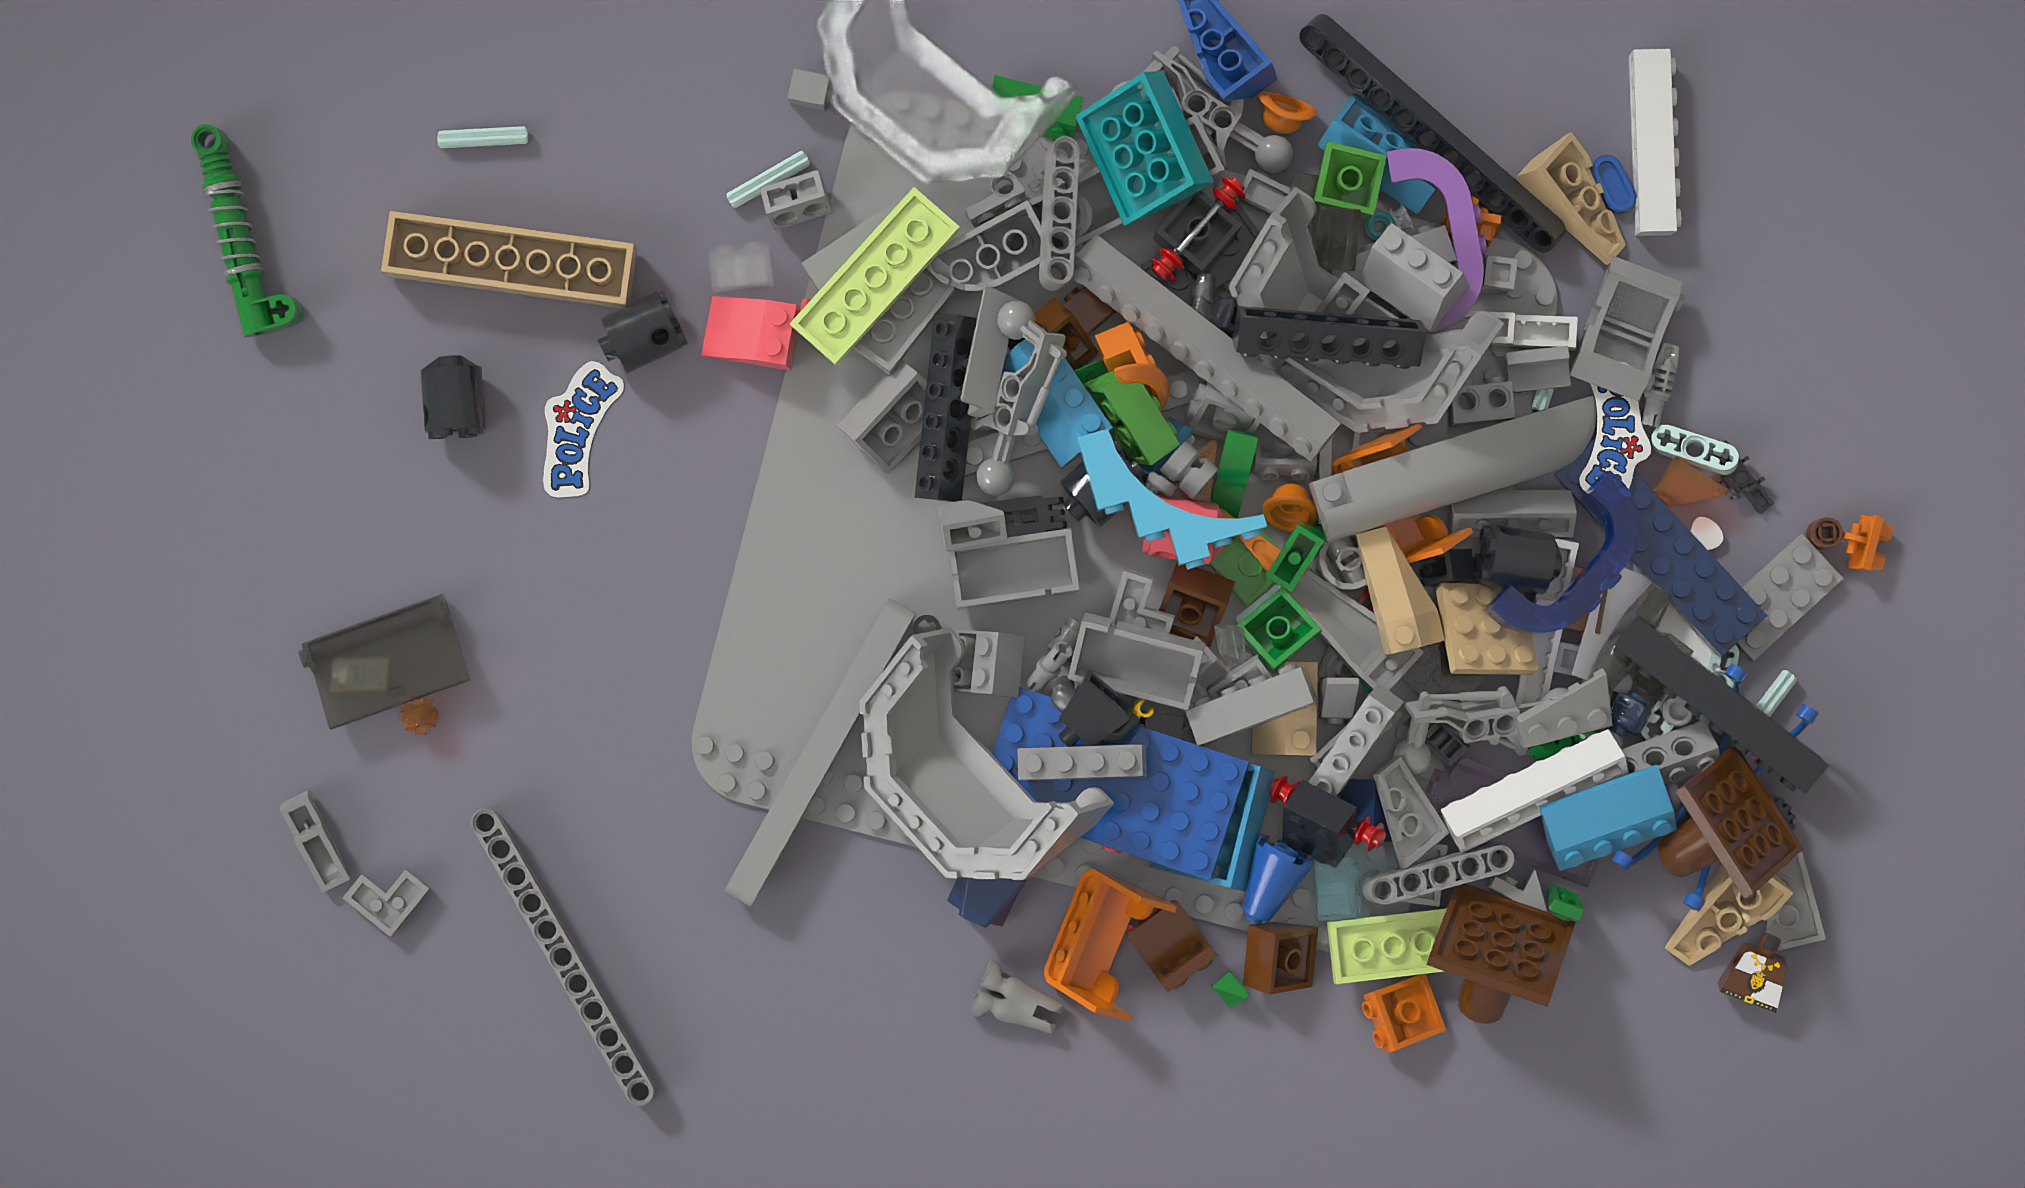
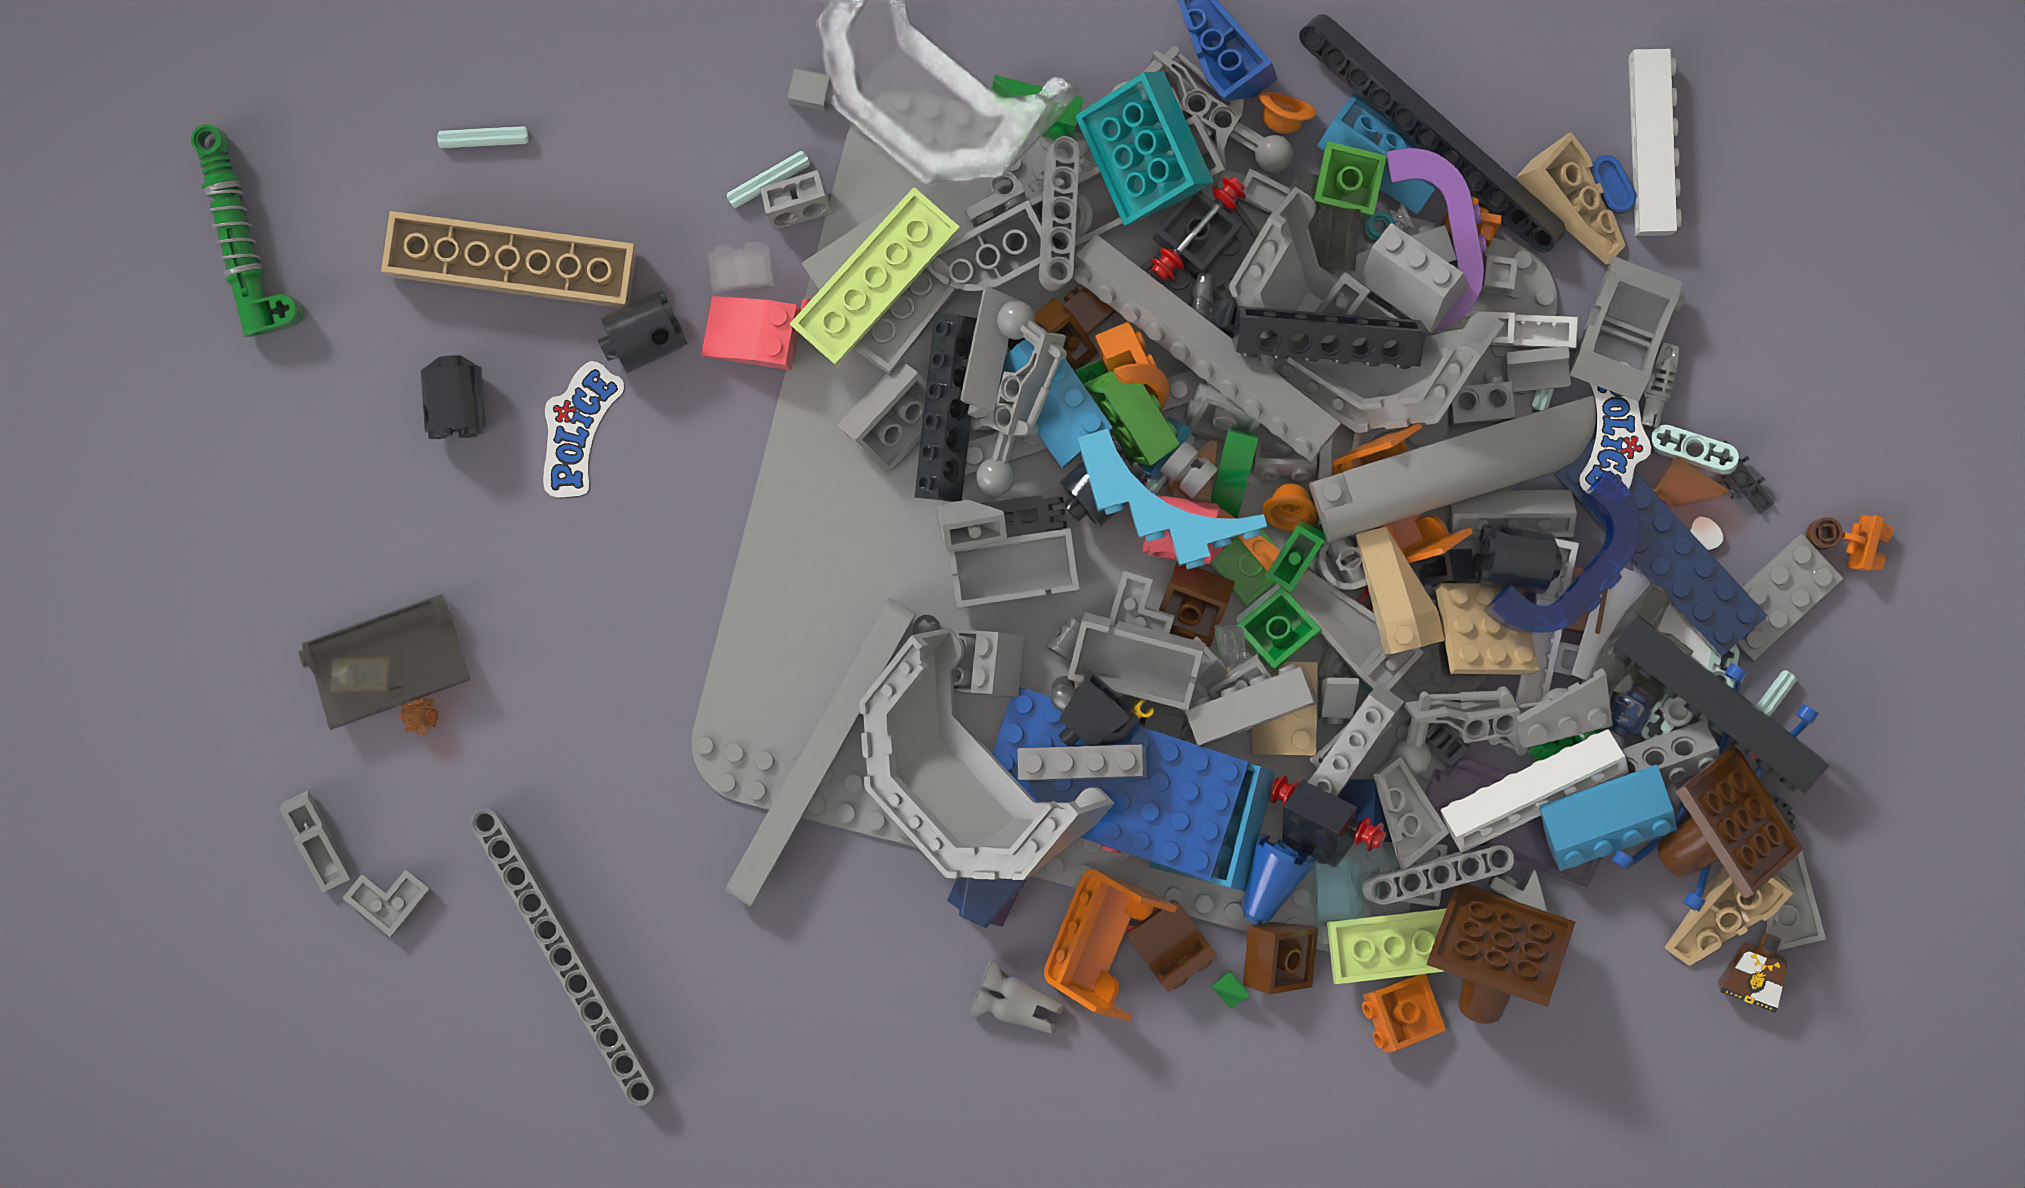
(1048, 667): light grey pin -> none
(1161, 484): light grey tile -> none
(1564, 903): green plate -> none

